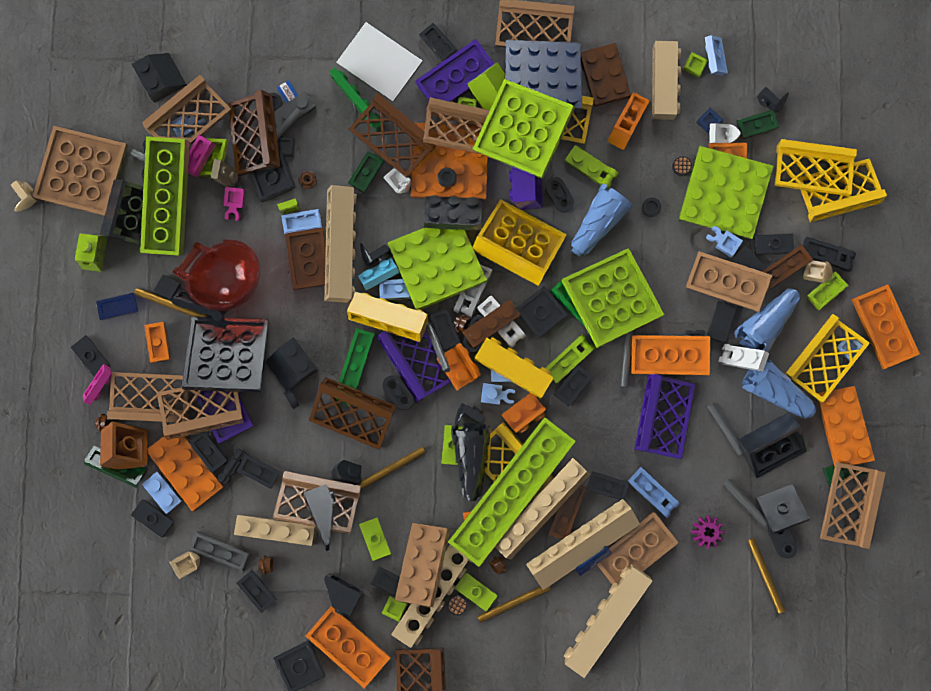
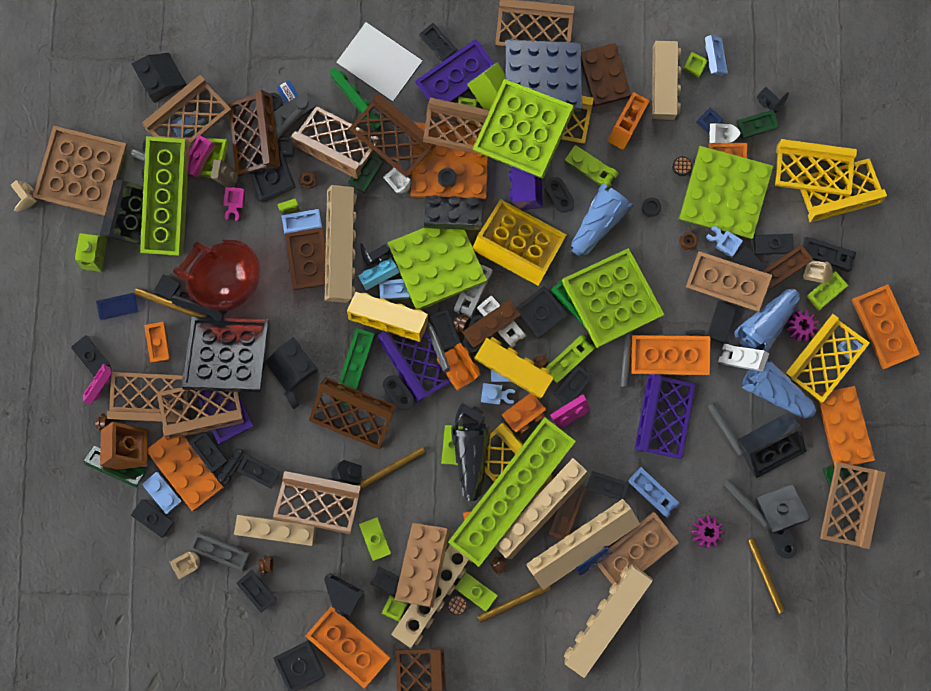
(321, 509): slope -> none
(324, 152): none -> medium nougat fence
(541, 361): none -> reddish brown plate
(570, 412): none -> dark pink plate
(688, 236): none -> reddish brown plate
(806, 321): none -> magenta gear

